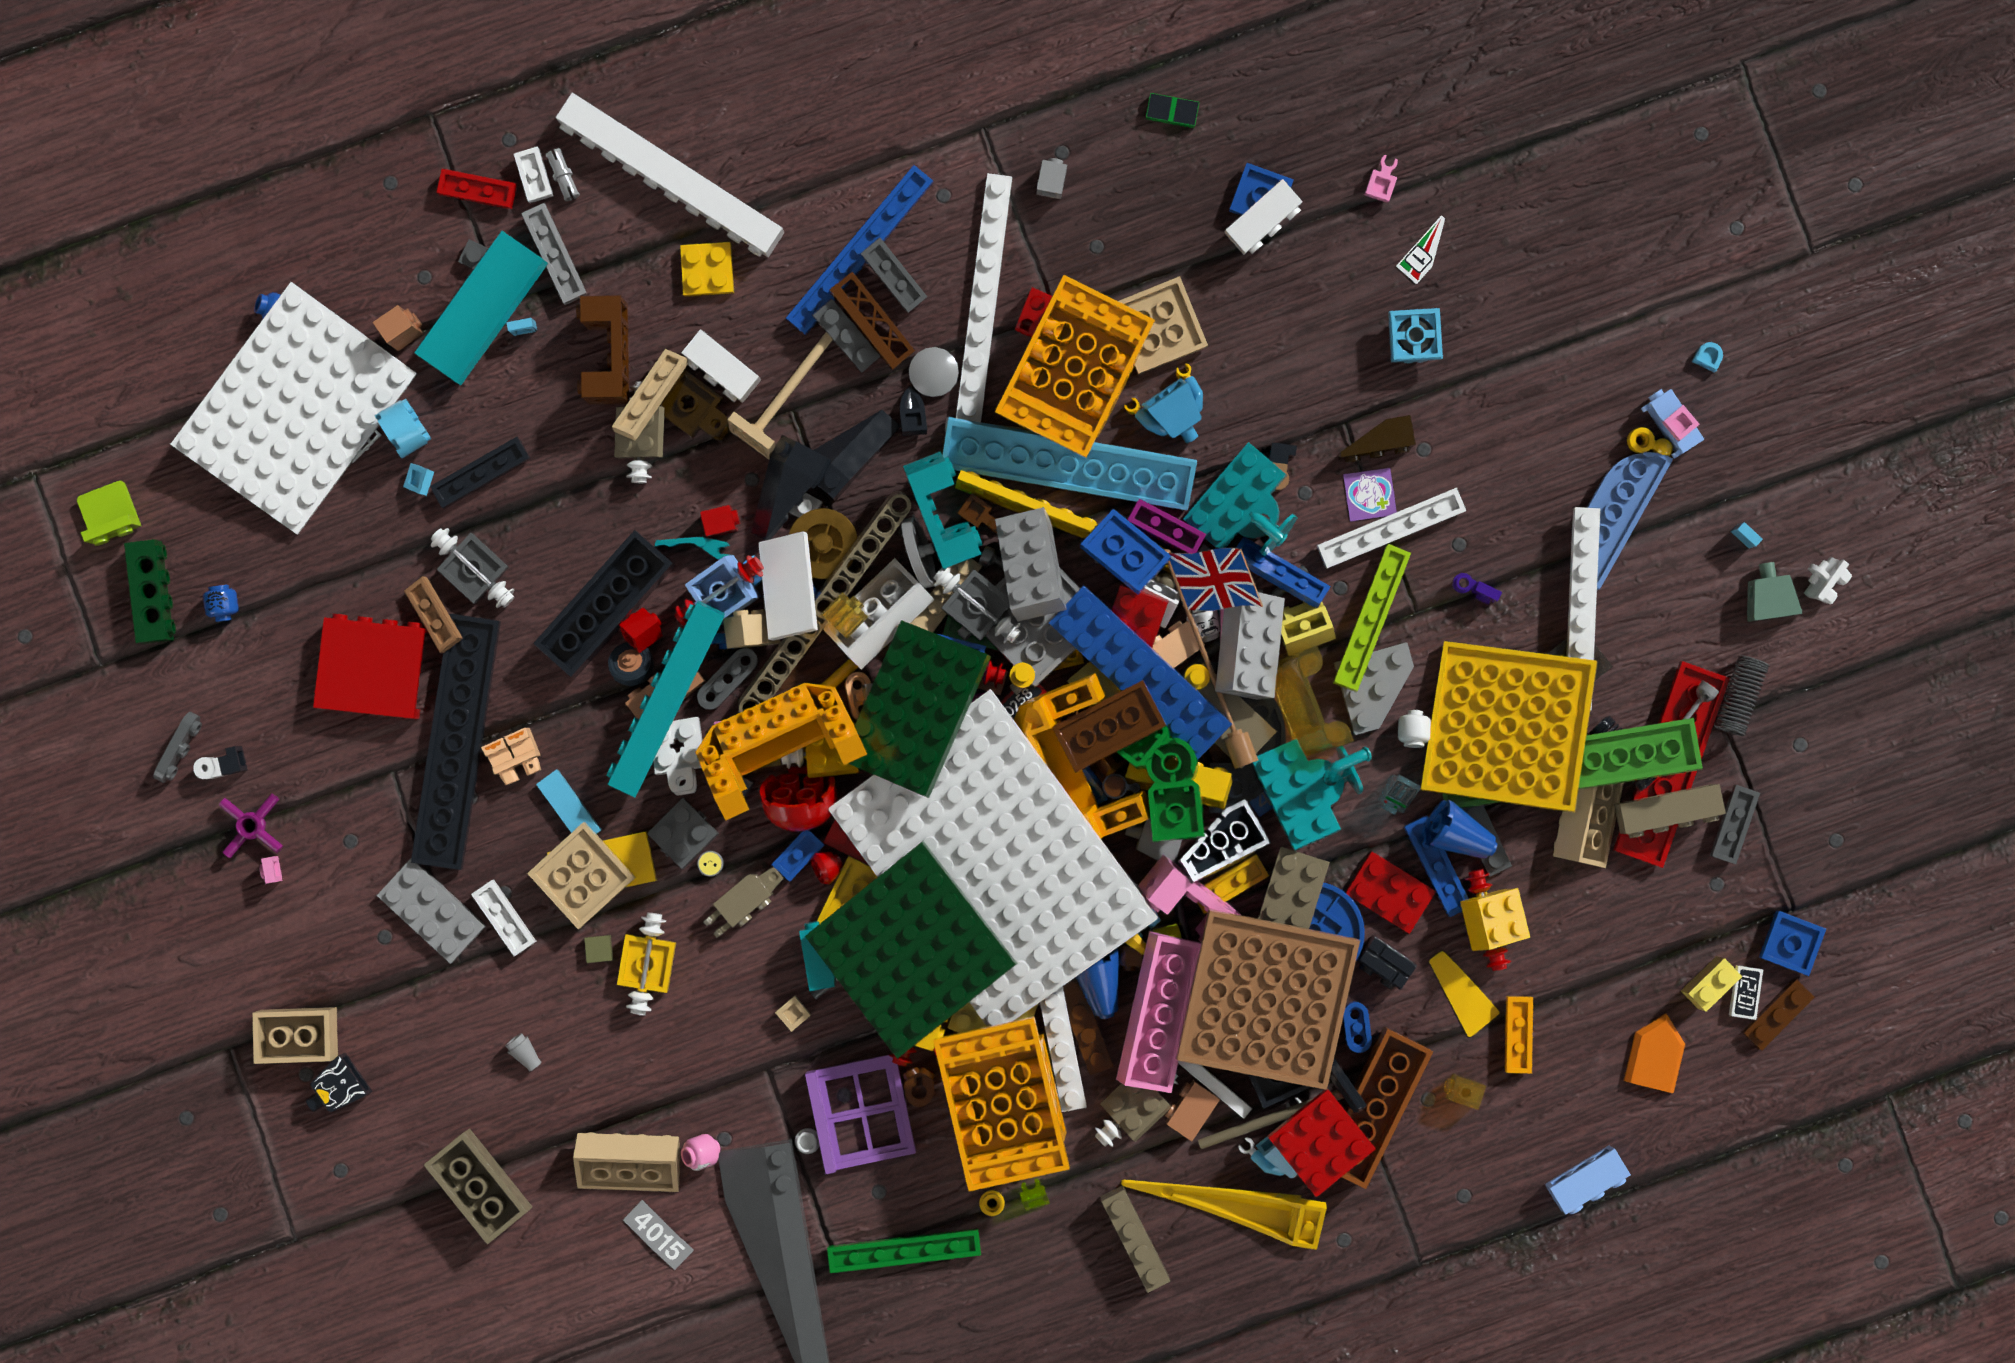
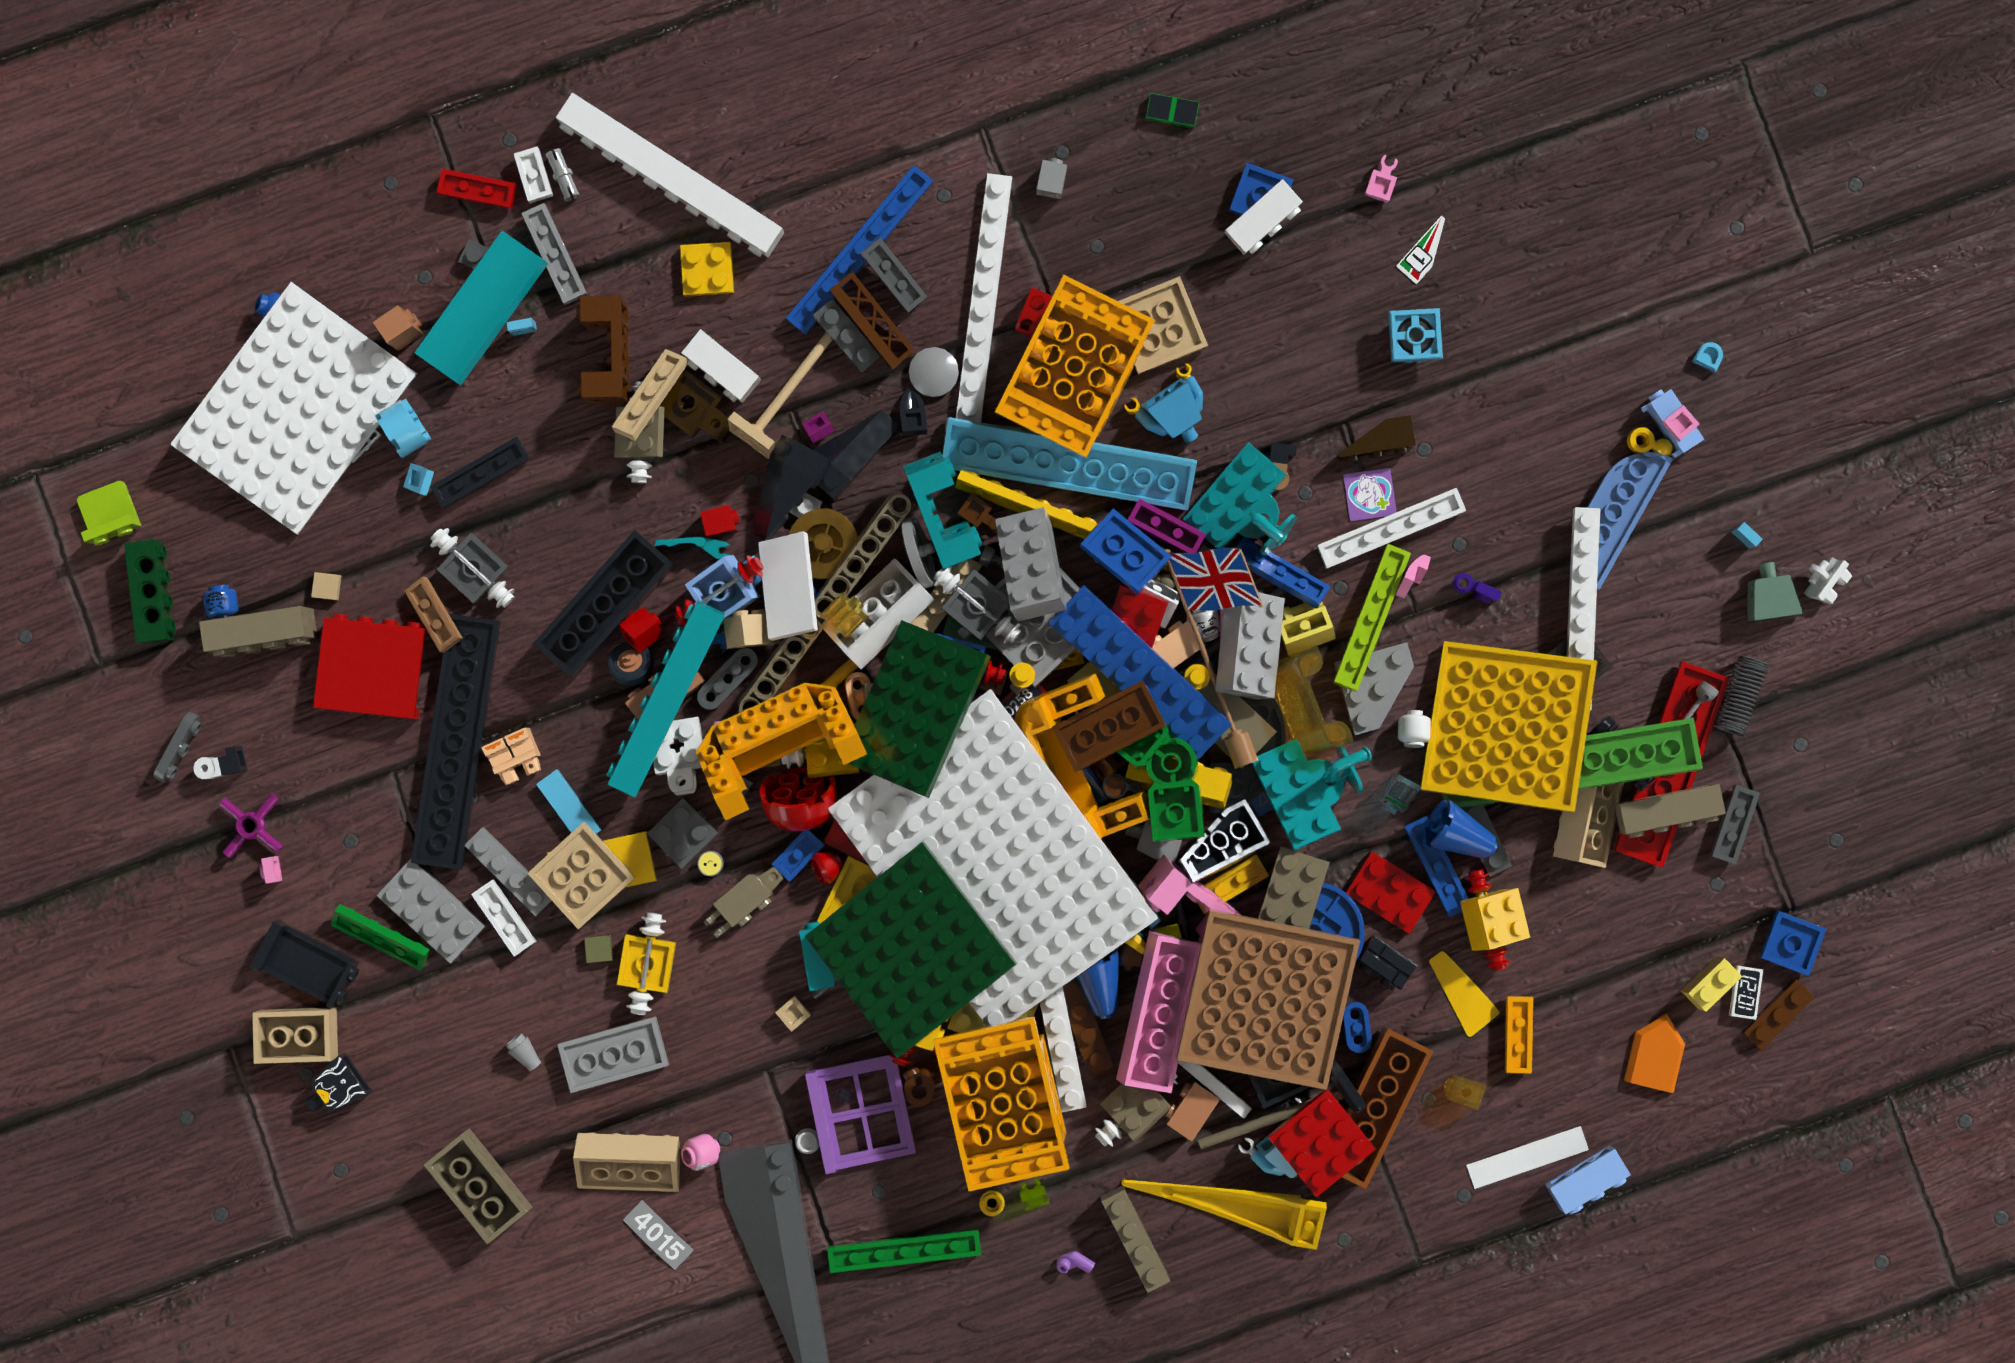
(257, 630): none -> dark tan brick
(306, 963): none -> black panel
(326, 586): none -> tan tile
(379, 937): none -> green plate
(507, 870): none -> light grey plate
(613, 1054): none -> light grey plate
(818, 427): none -> magenta plate
(1072, 1260): none -> medium lavender arm
(1414, 574): none -> bright pink slope
(1527, 1157): none -> white sticker

